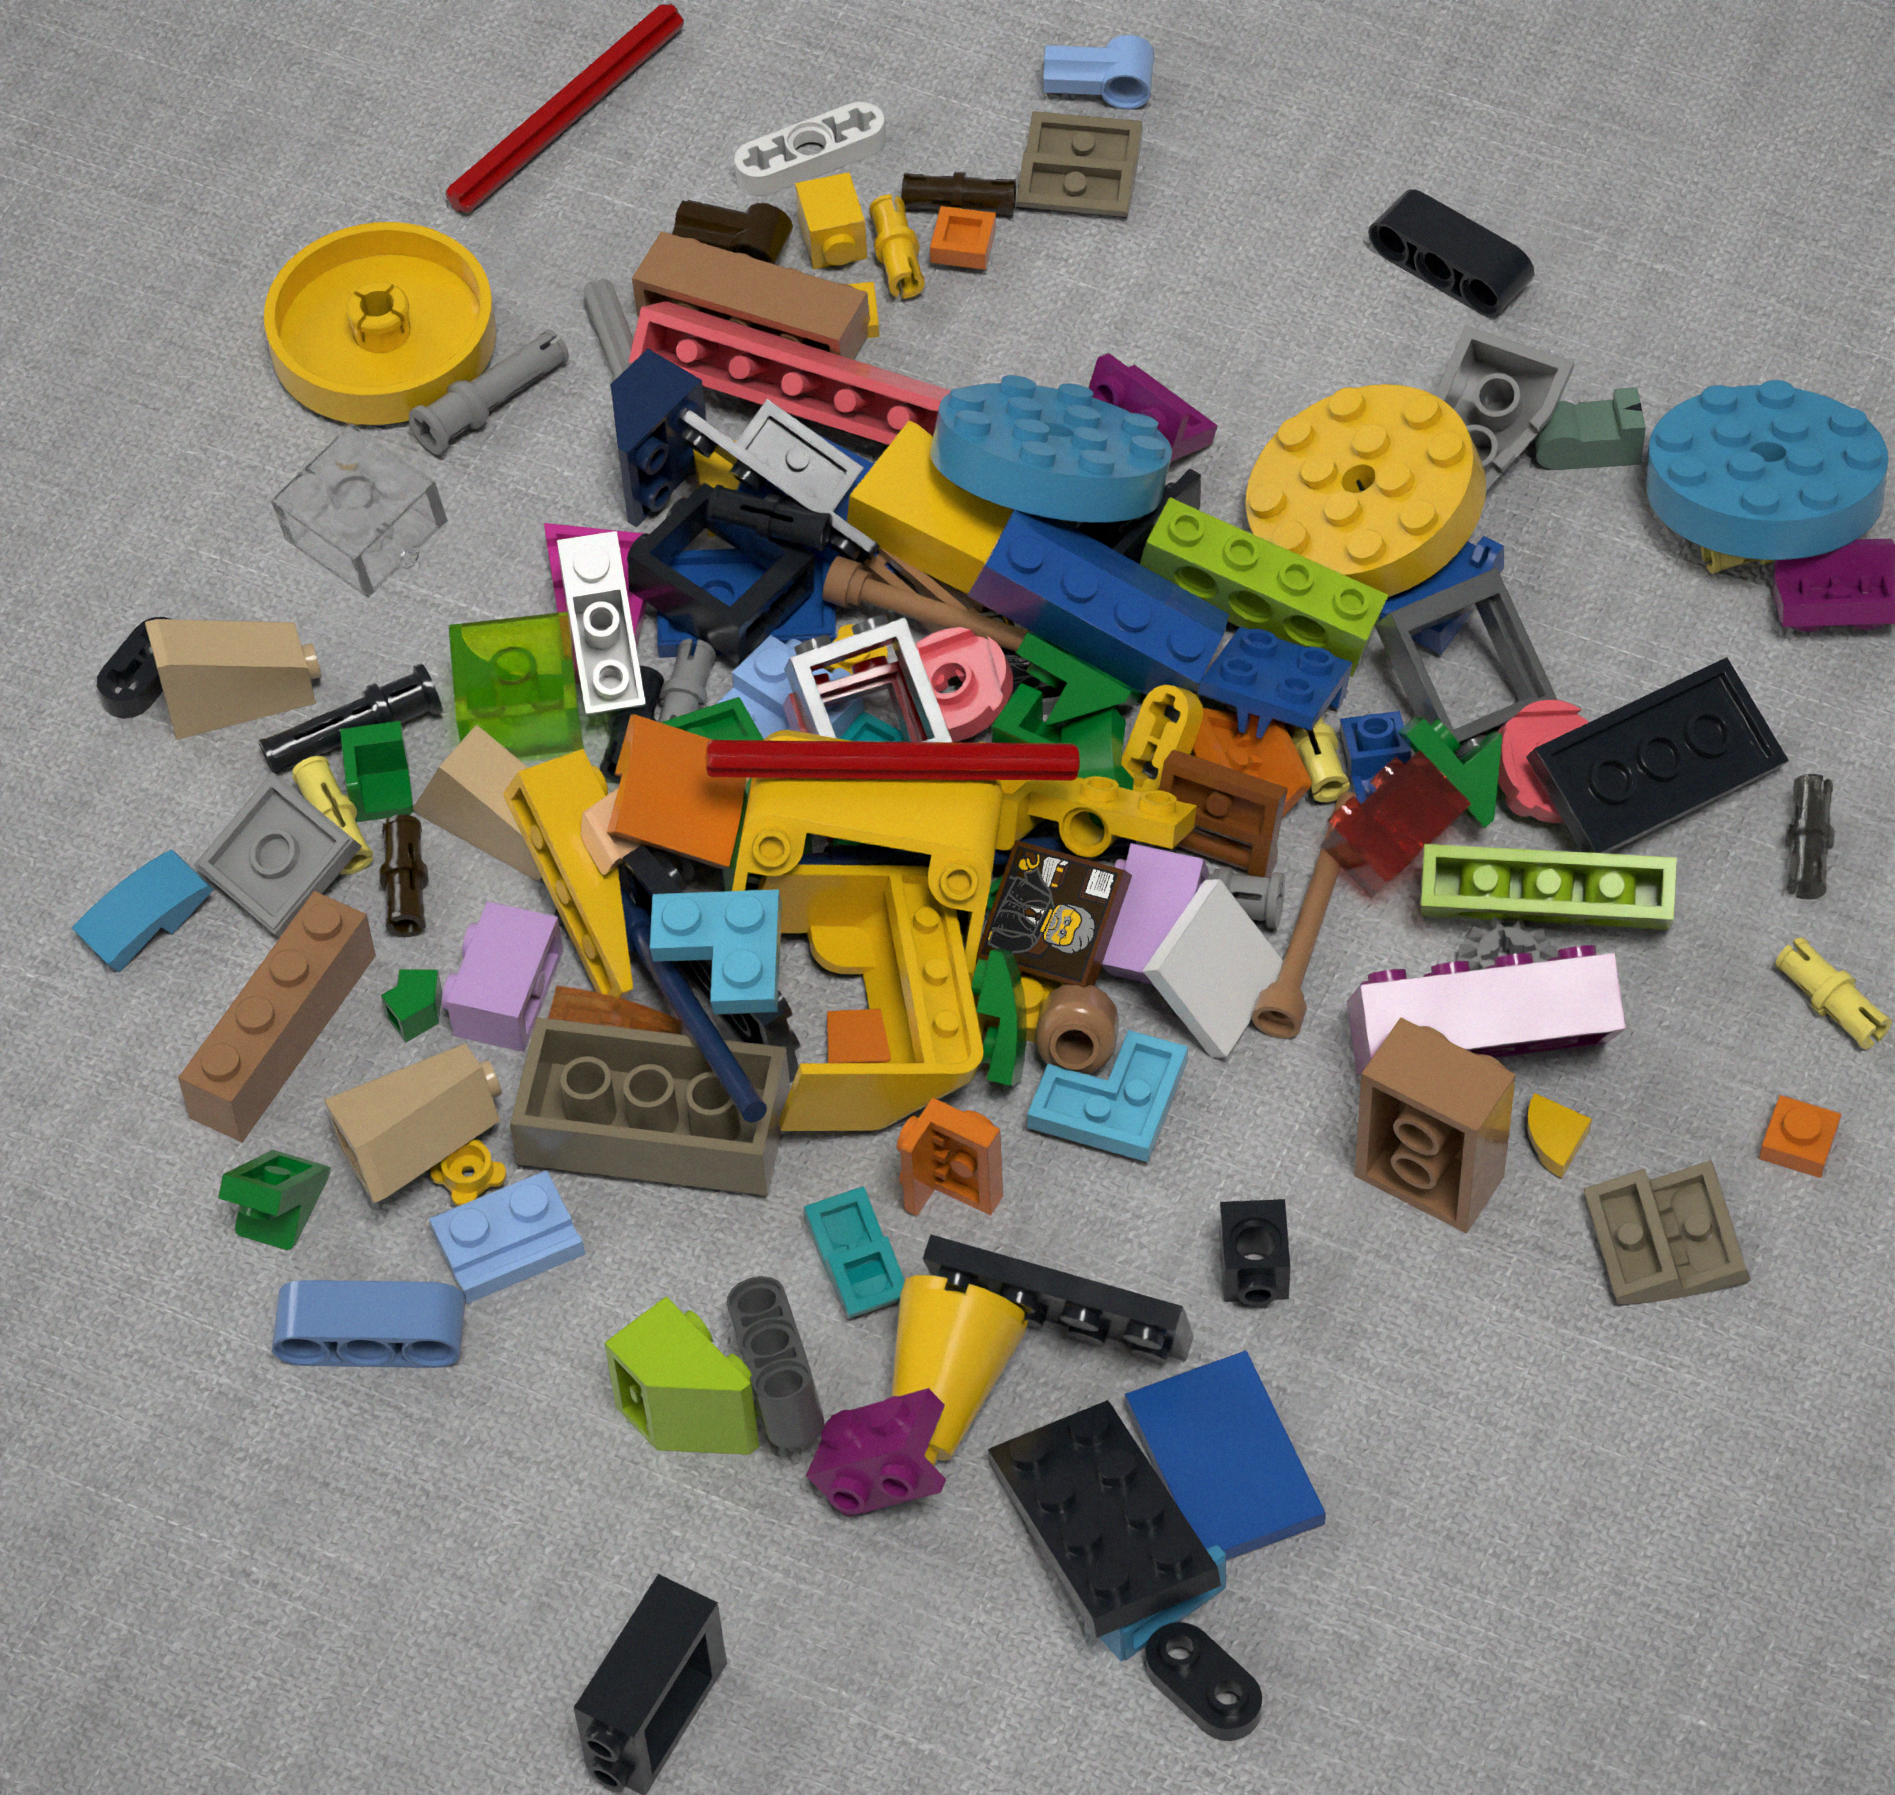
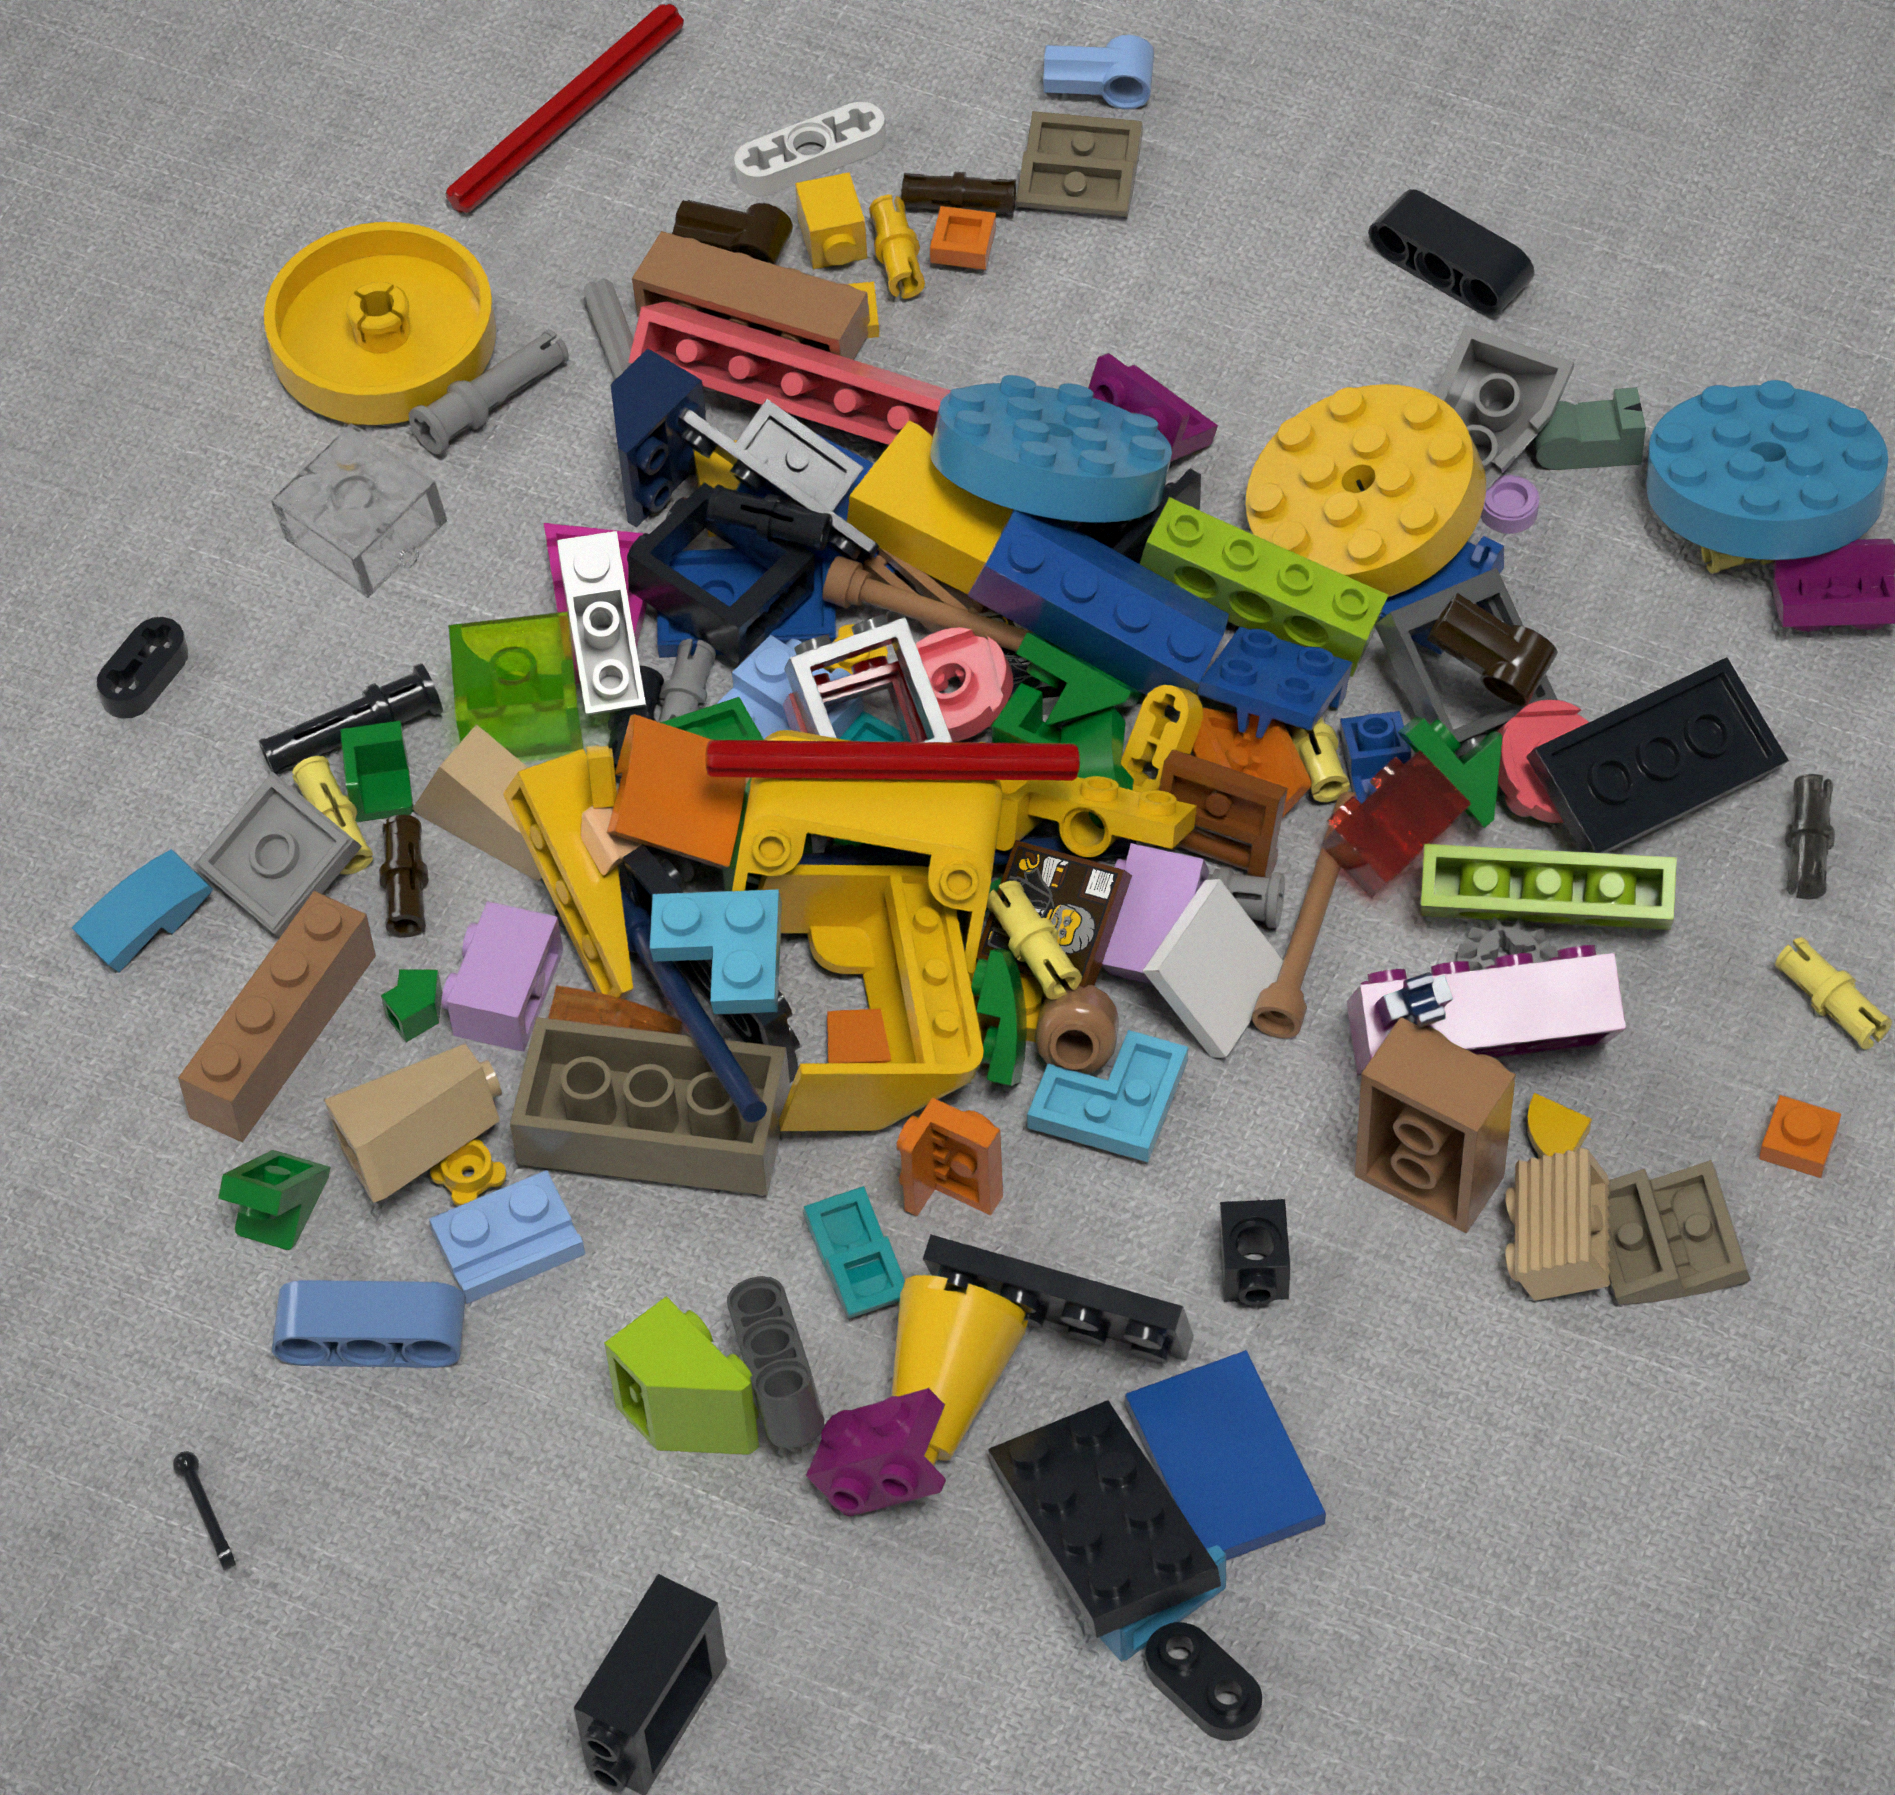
(186, 1465): none -> black hinge
(230, 671): tan slope -> none
(601, 776): none -> yellow tile
(1033, 940): none -> light yellow pin
(1418, 1001): none -> plate
(1506, 656): none -> dark brown piece
(1510, 505): none -> lavender tile
(1559, 1225): none -> tan brick

